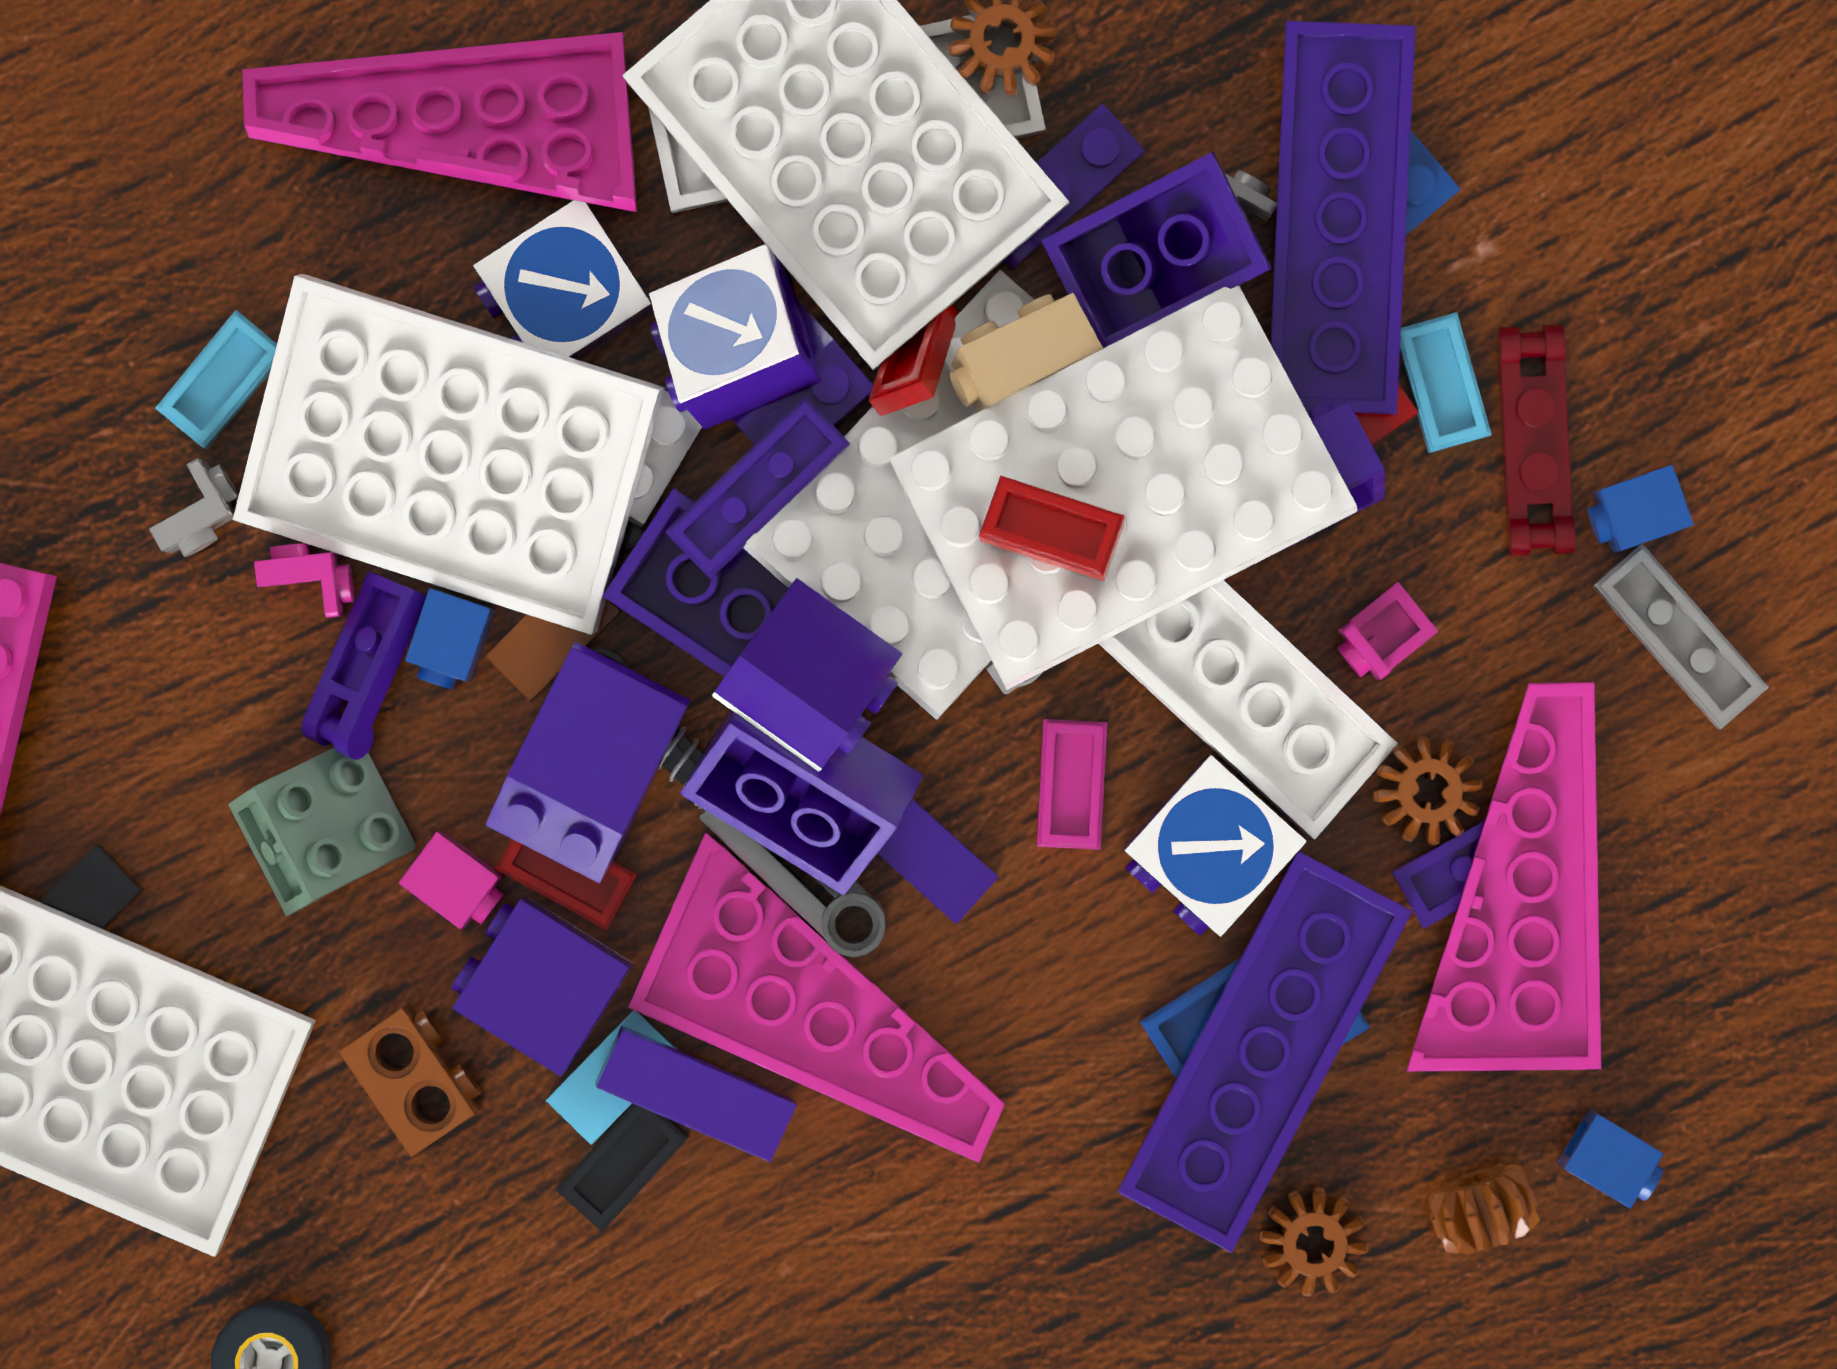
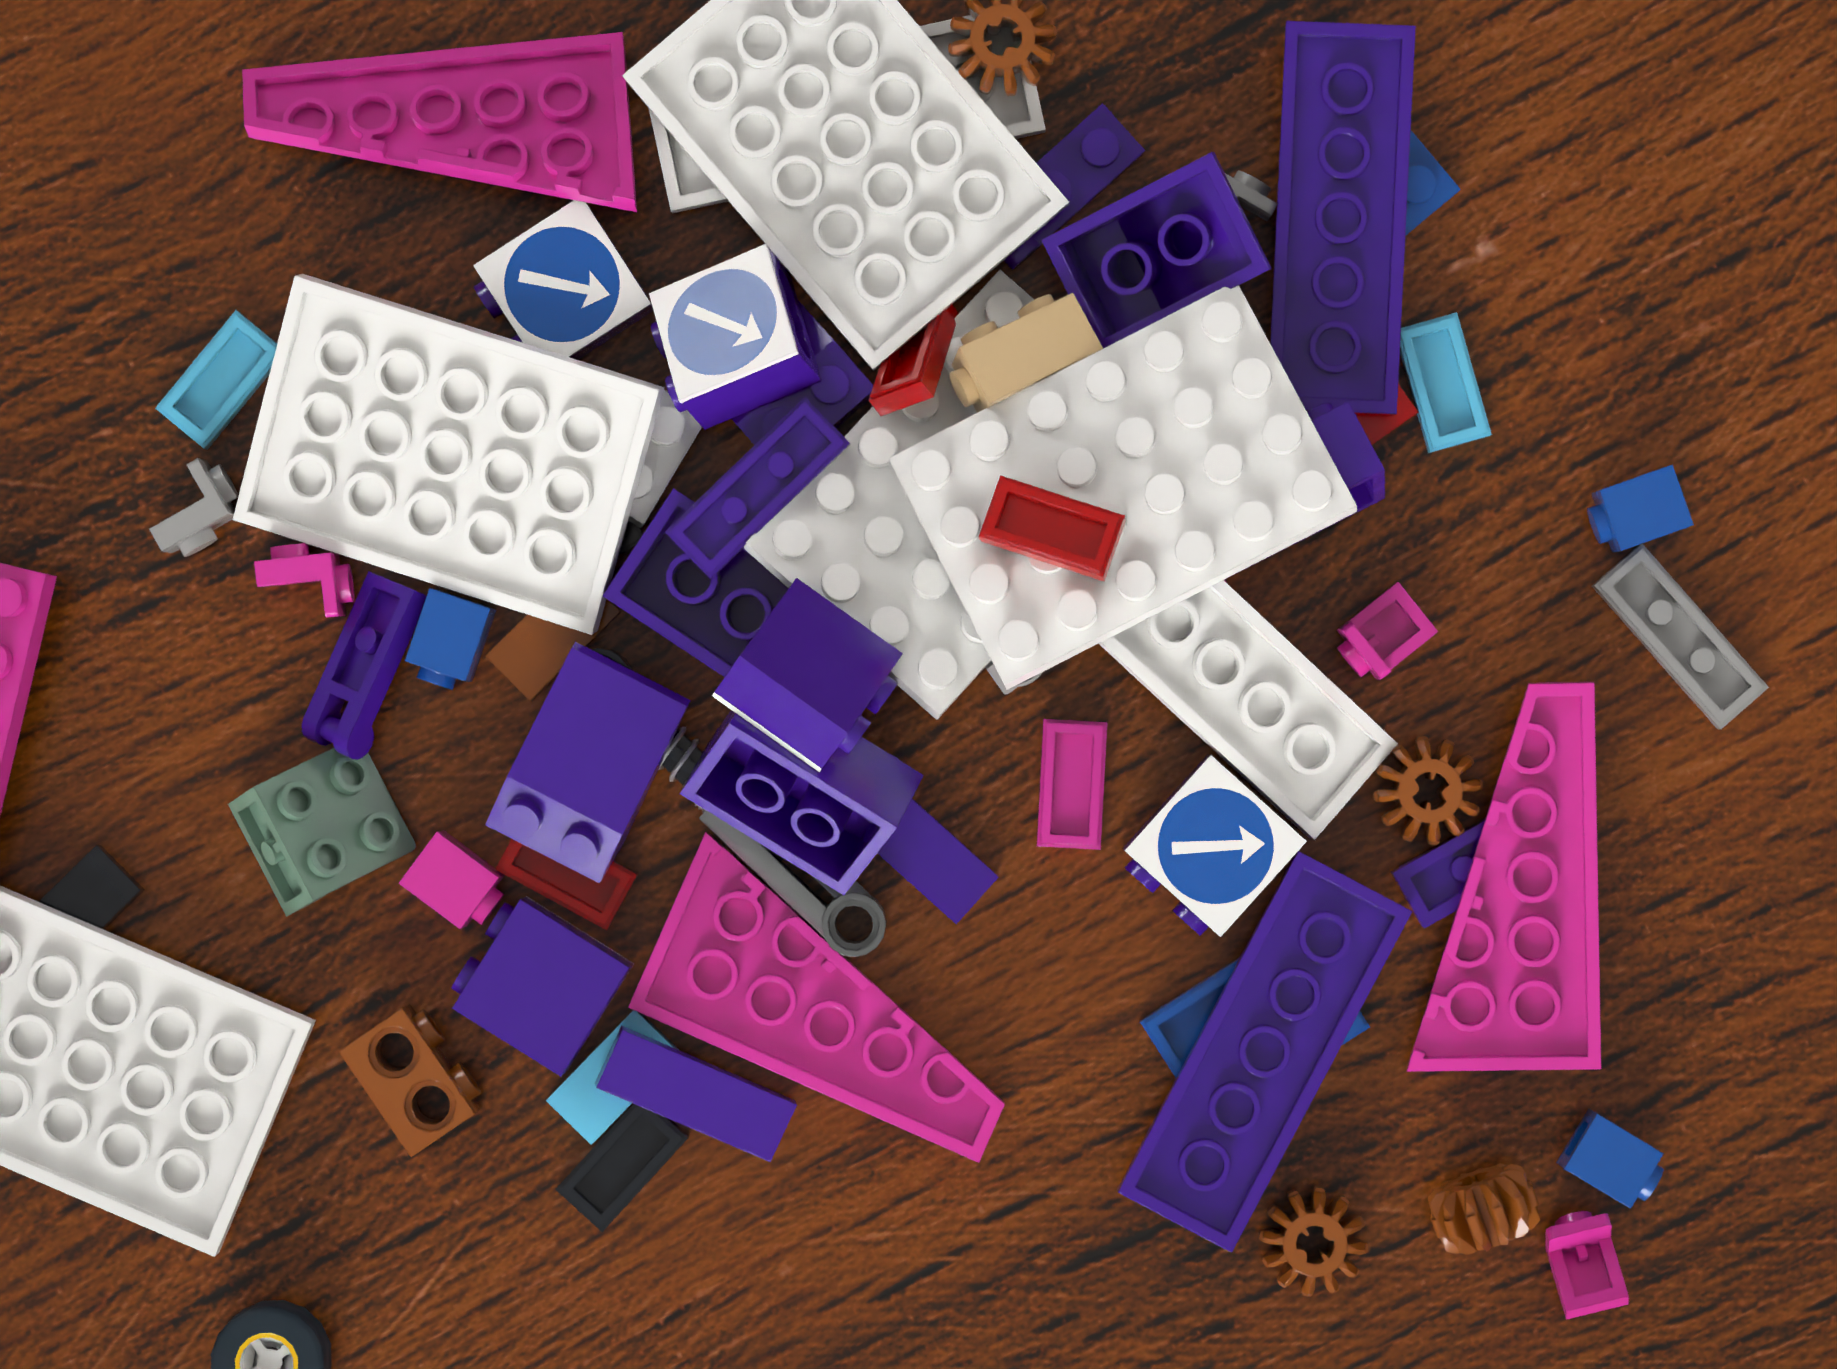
(1535, 440): dark red plate -> none
(1585, 1264): none -> dark pink bracket

